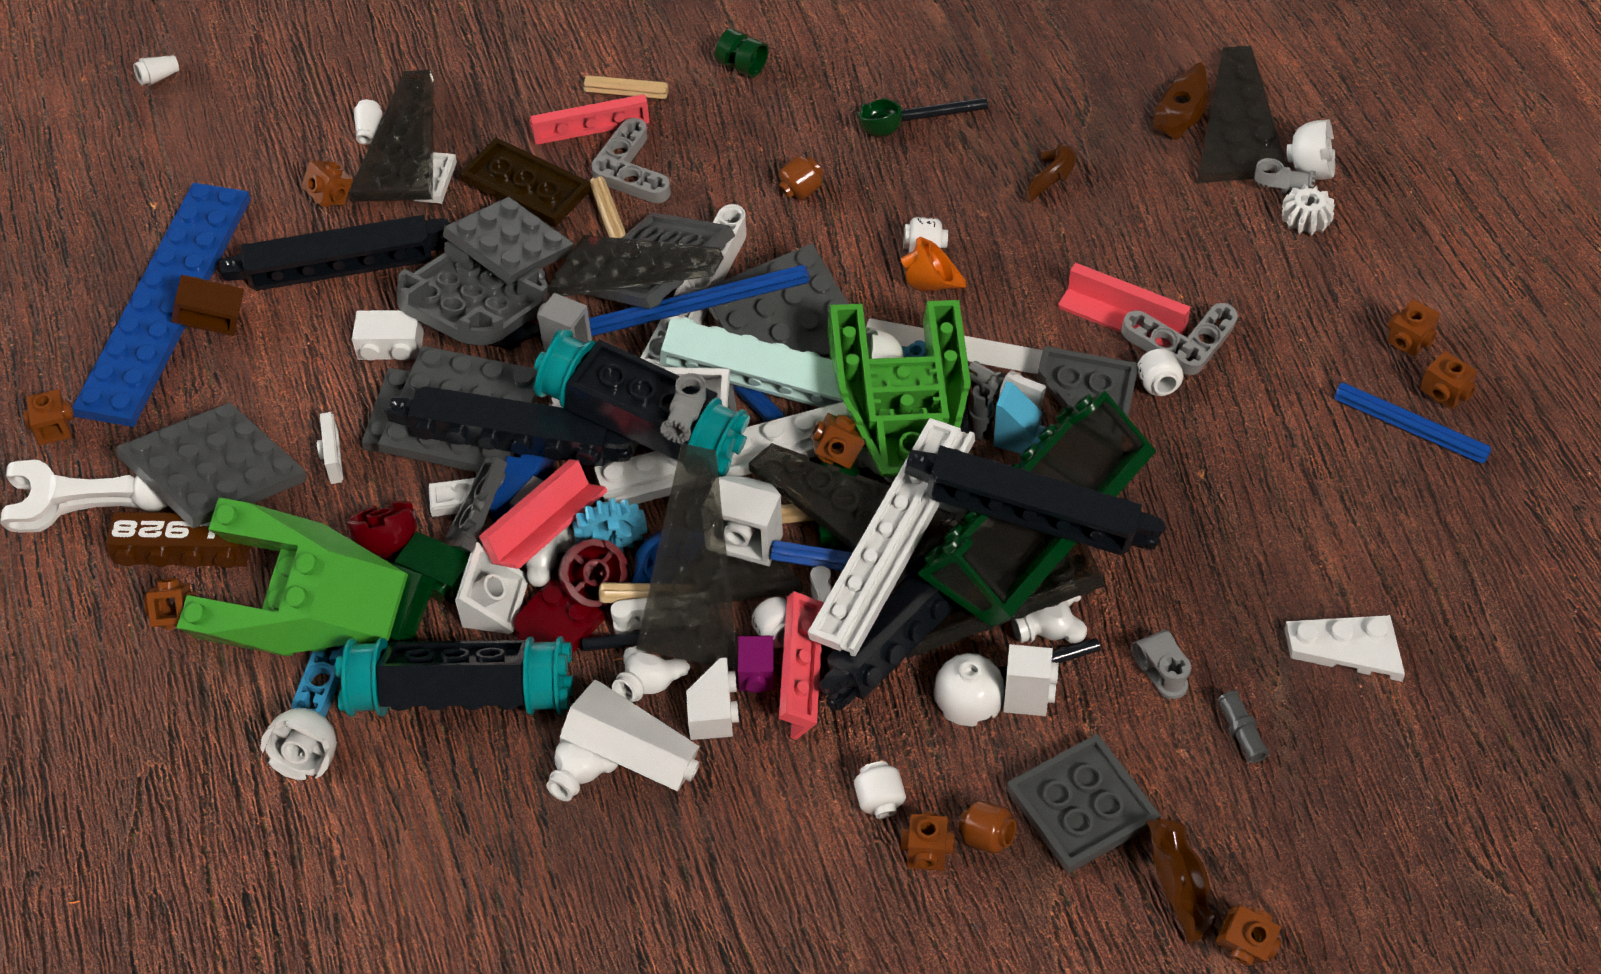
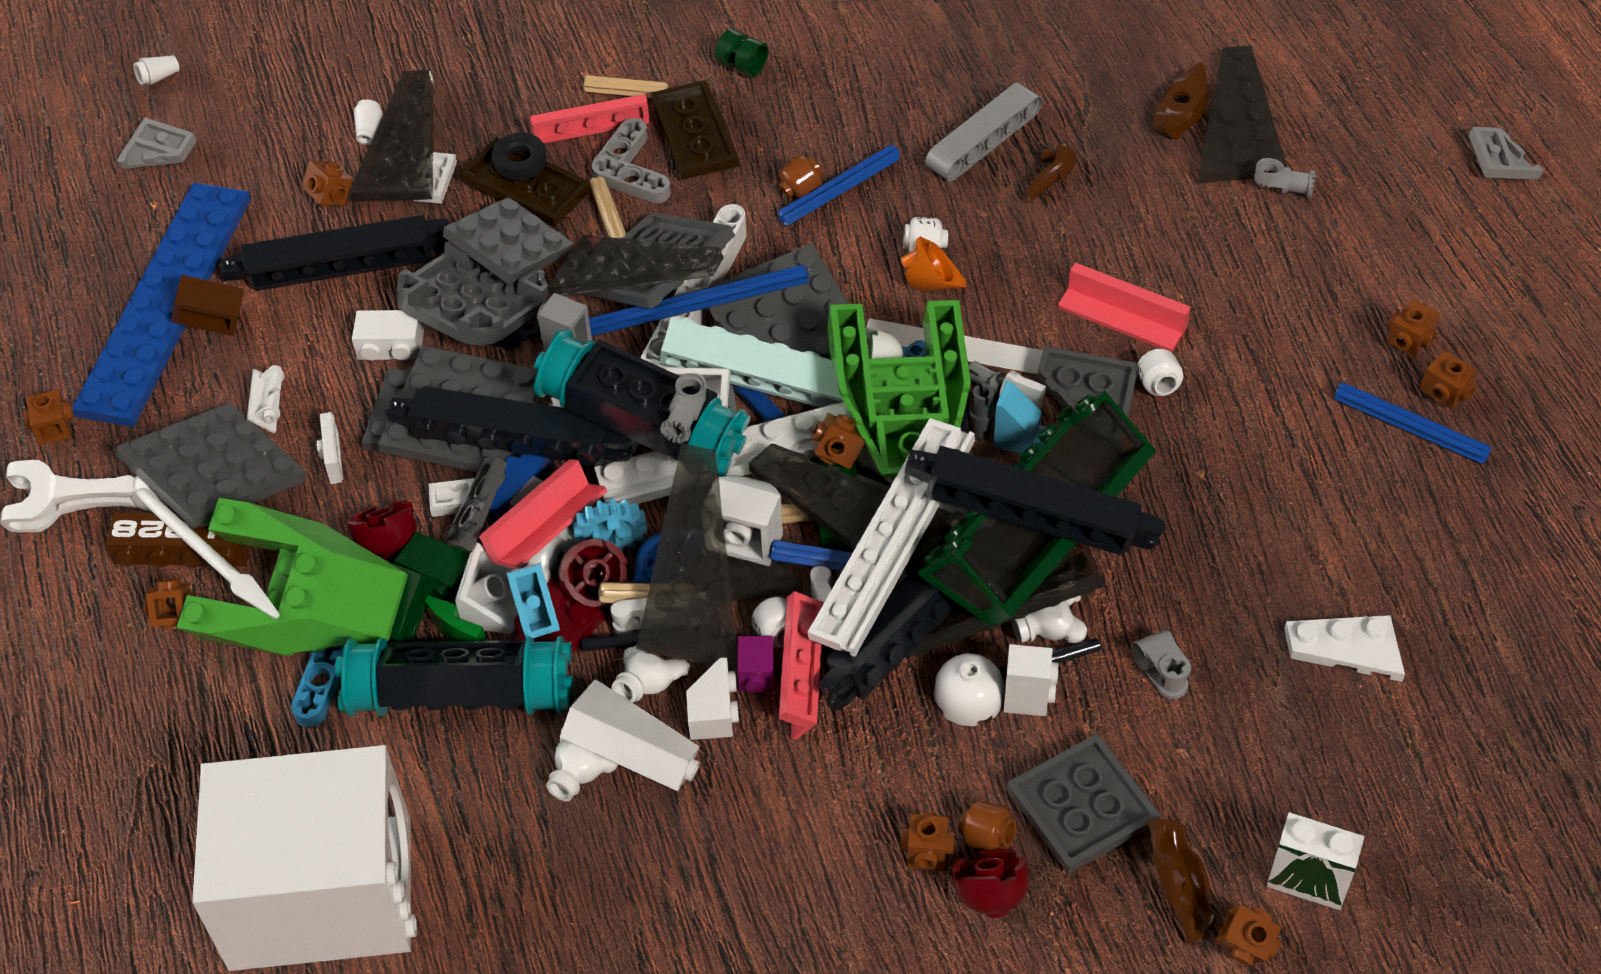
(156, 145): none -> light grey wing
(241, 584): none -> white piece
(265, 397): none -> white hinge
(299, 743): white cylinder -> none
(303, 858): none -> white container
(447, 620): none -> green slope
(522, 169): none -> black tyre
(533, 601): none -> medium azure slope
(694, 129): none -> dark brown plate
(838, 185): none -> blue axle
(879, 789): white head -> none
(880, 117): dark green hair -> none
(944, 109): black bar -> none
(983, 131): none -> light grey beam
(992, 882): none -> dark red cylinder
(1189, 345): light grey beam -> none
(1243, 727): dark grey pin -> none
(1308, 210): white gear -> none
(1313, 149): white cylinder -> none
(1315, 861): none -> white slope
(1500, 155): none -> light grey wing

